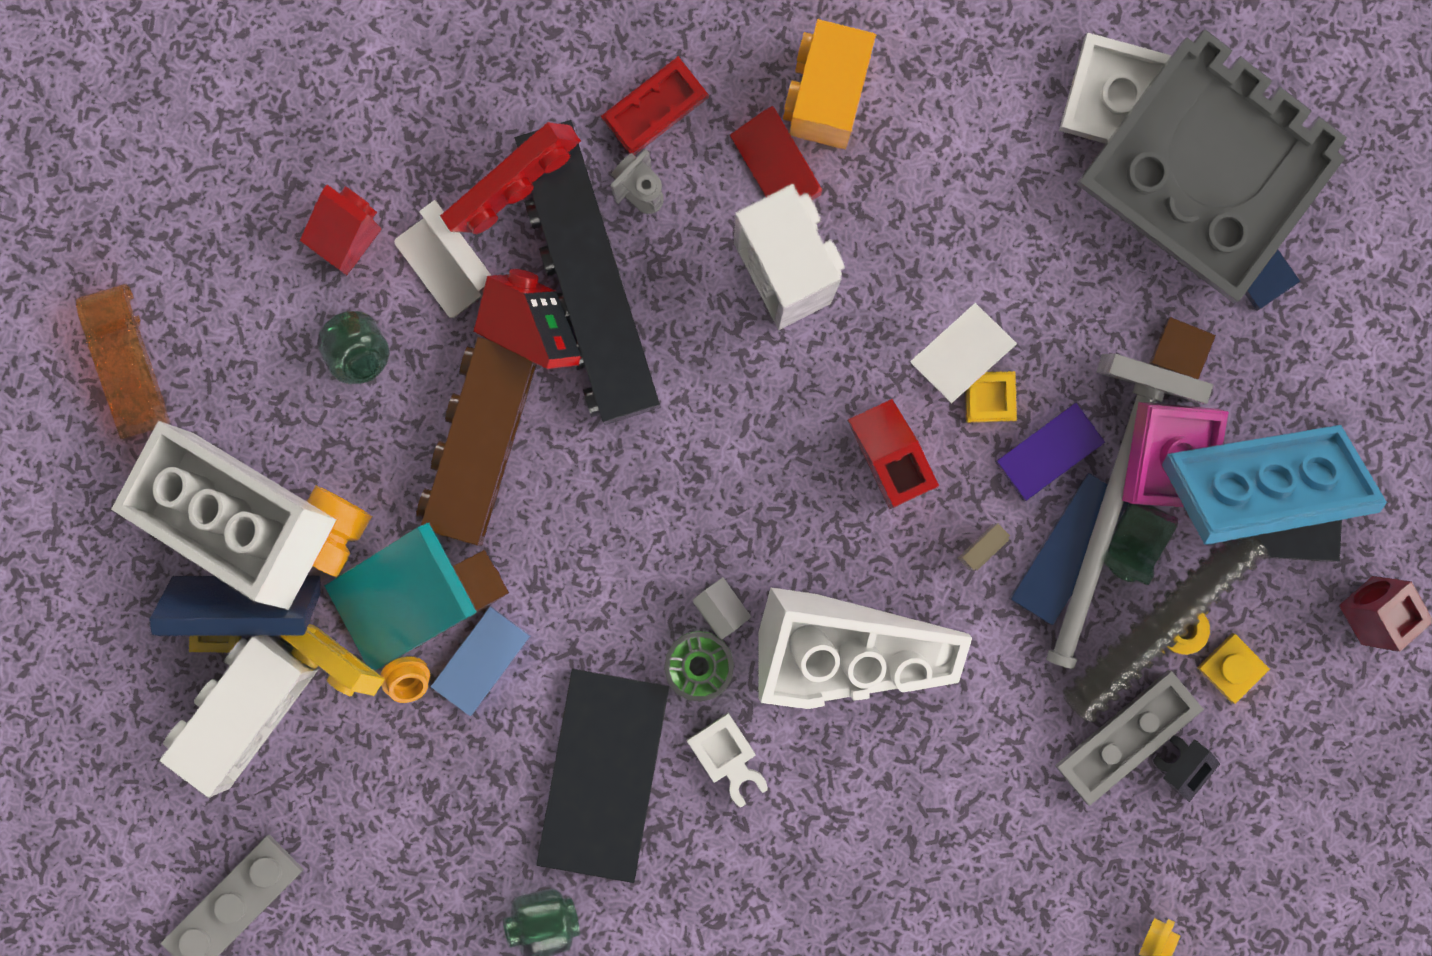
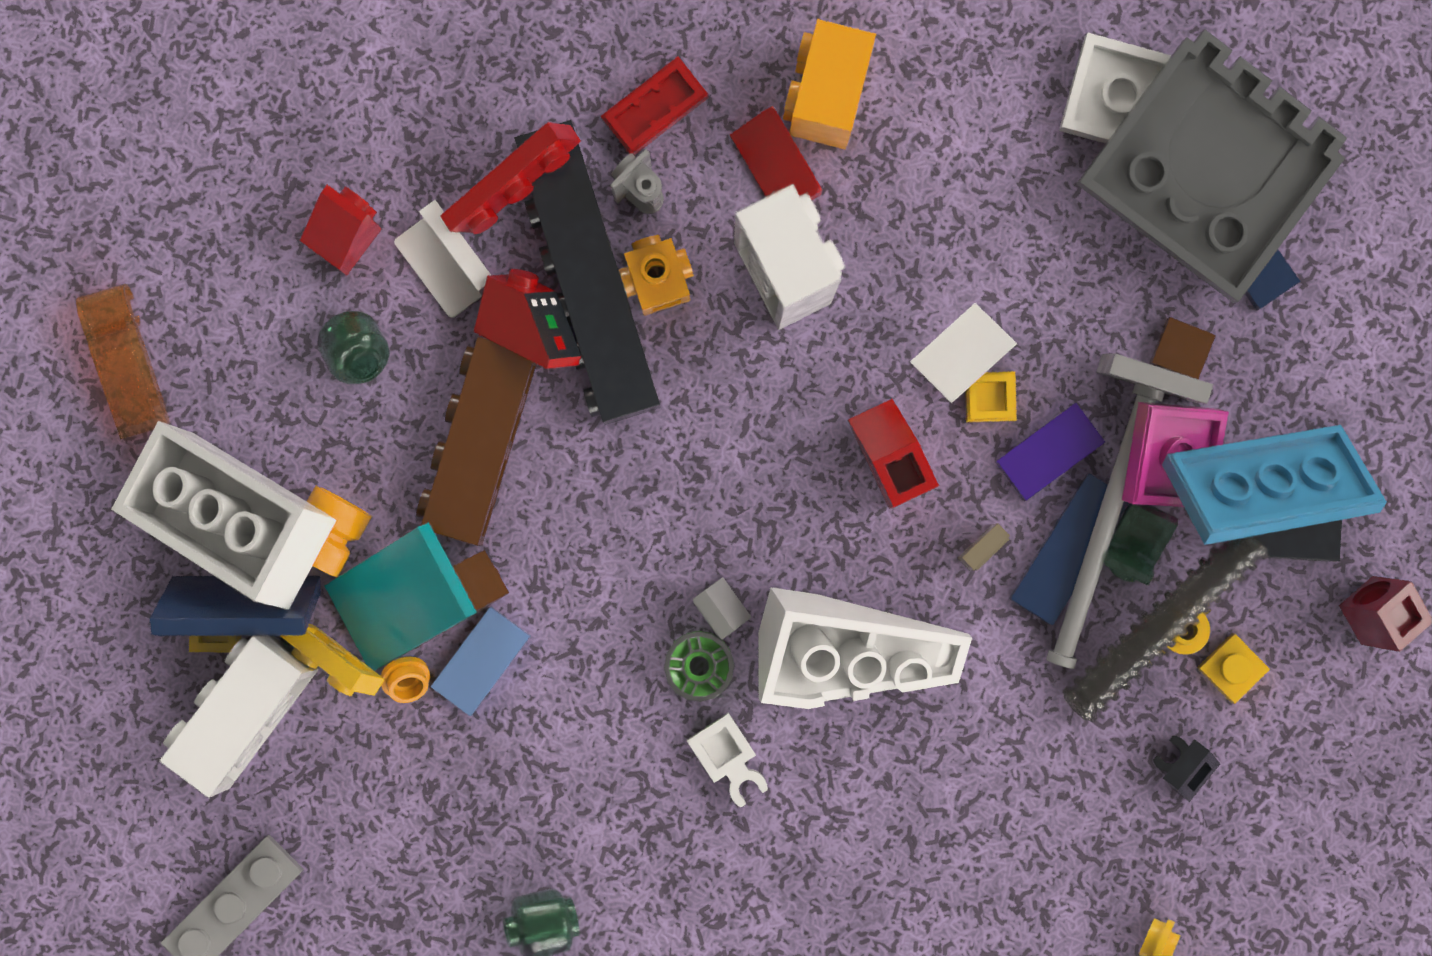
(602, 775): black tile -> none
(660, 292): none -> light orange brick
(1129, 737): light grey plate -> none

